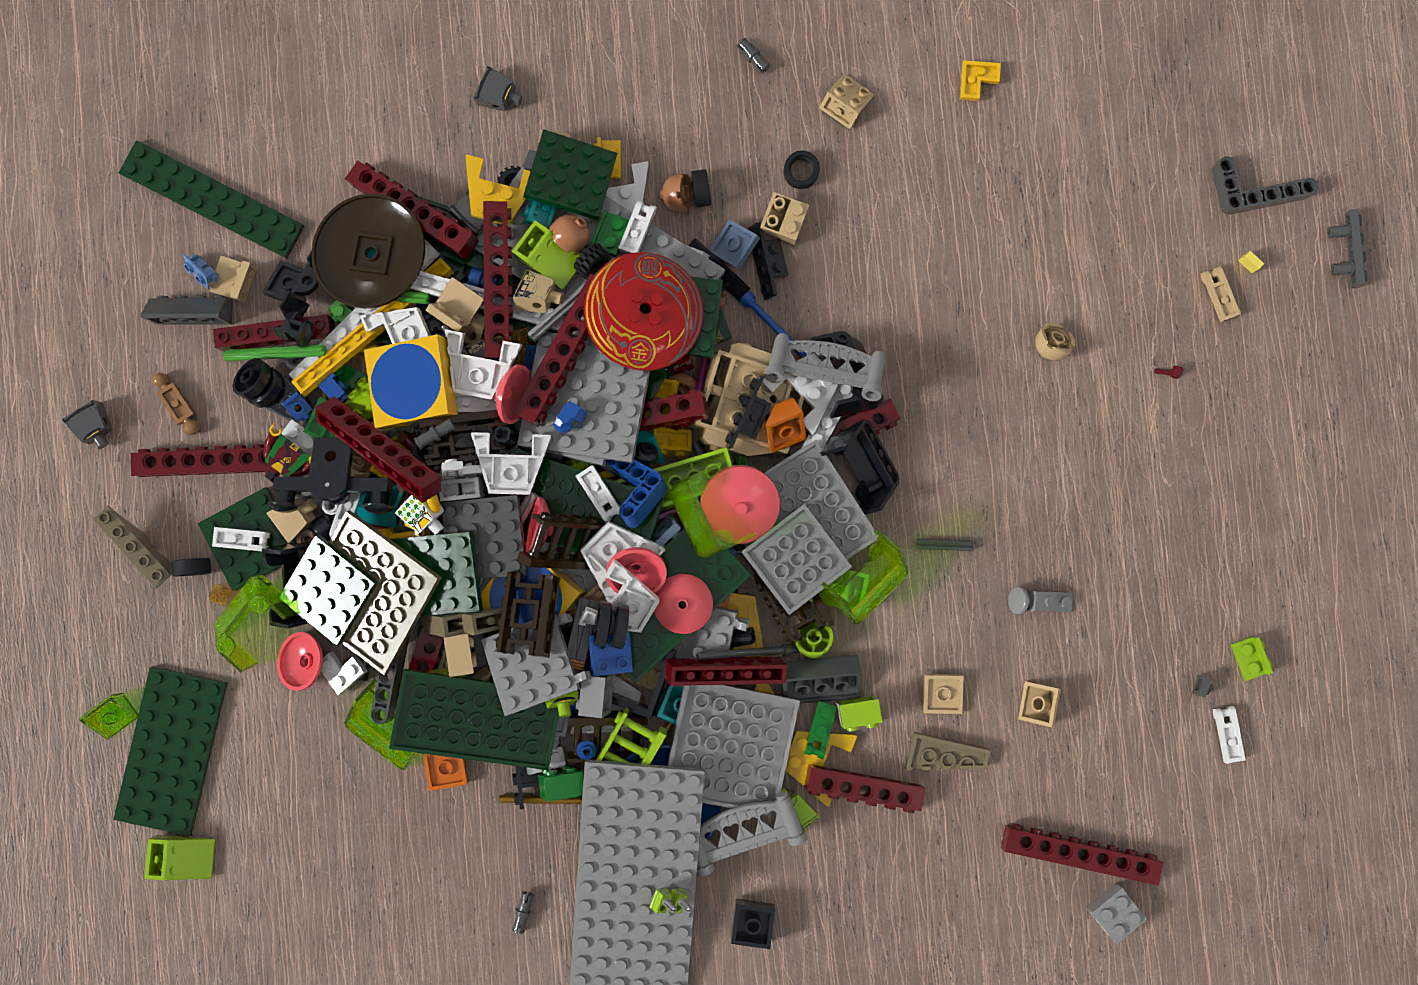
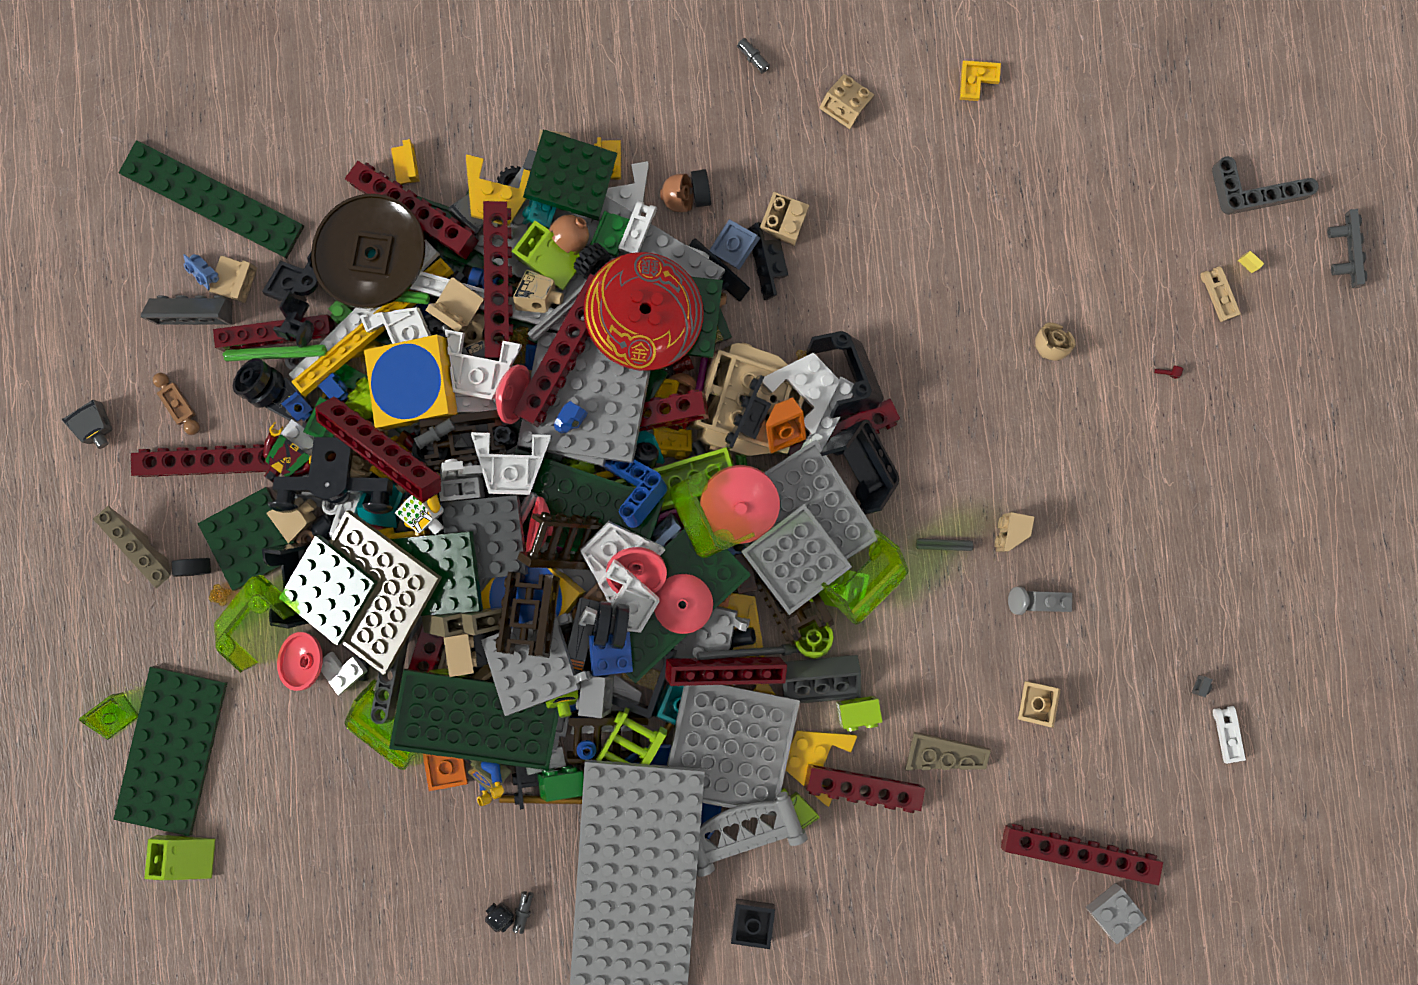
(239, 539): white plate -> none
(405, 163): none -> yellow panel
(490, 779): none -> torso
(496, 91): dark grey torso -> none
(499, 917): none -> black head
(598, 492): white plate -> none
(672, 900): lime piece -> none
(749, 301): blue piece -> none
(804, 155): black tyre -> none
(820, 729): green plate -> none
(868, 377): light grey piece -> none
(943, 693): tan plate -> none
(1013, 531): none -> tan slope
(1252, 657): lime bracket -> none

